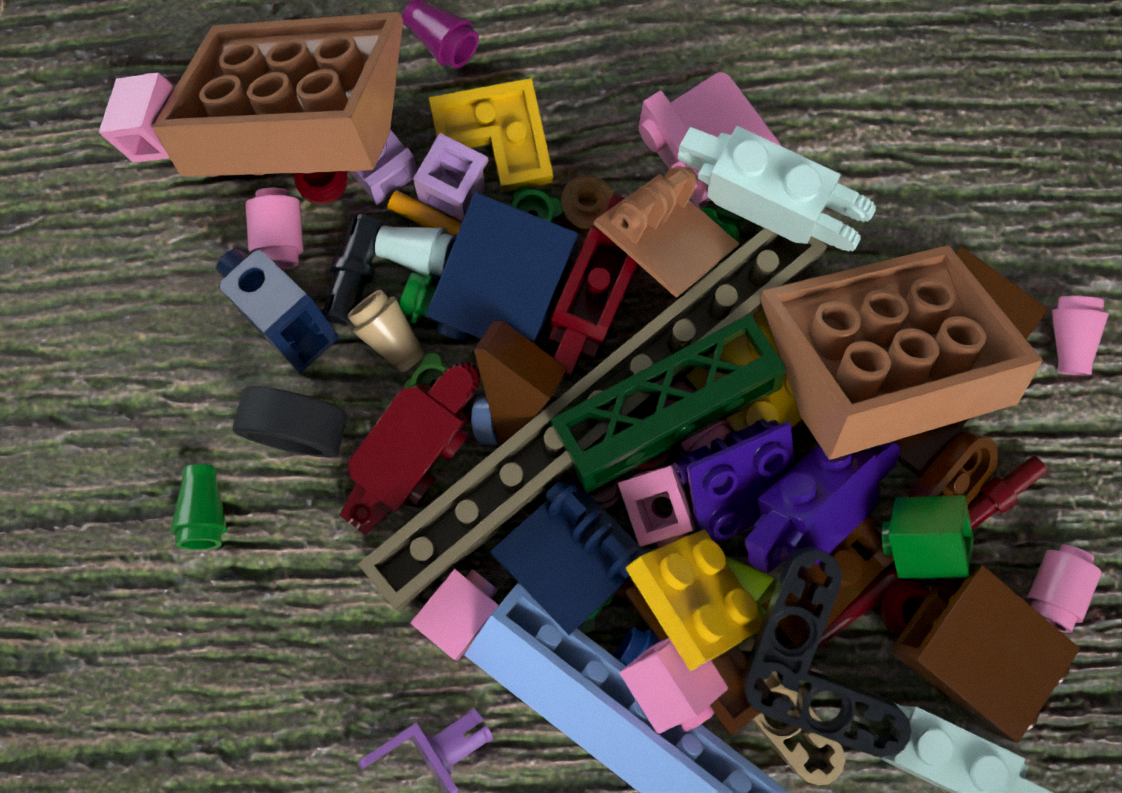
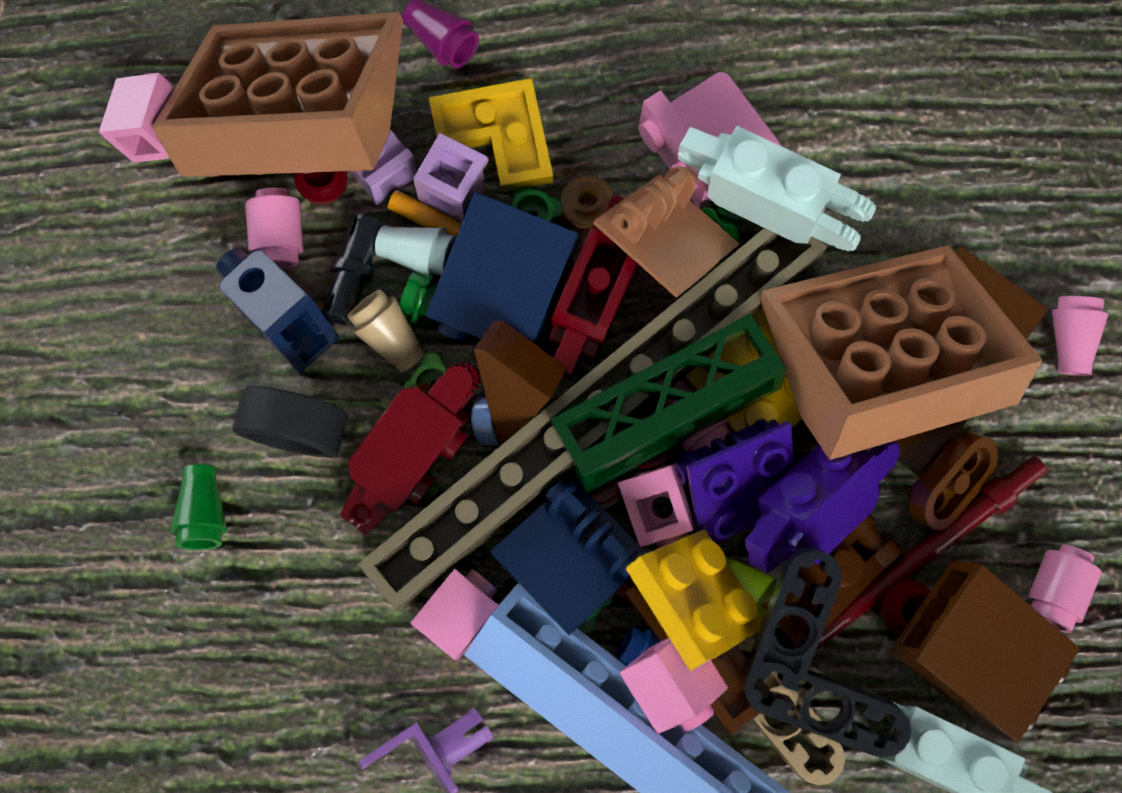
(929, 537): green brick -> none

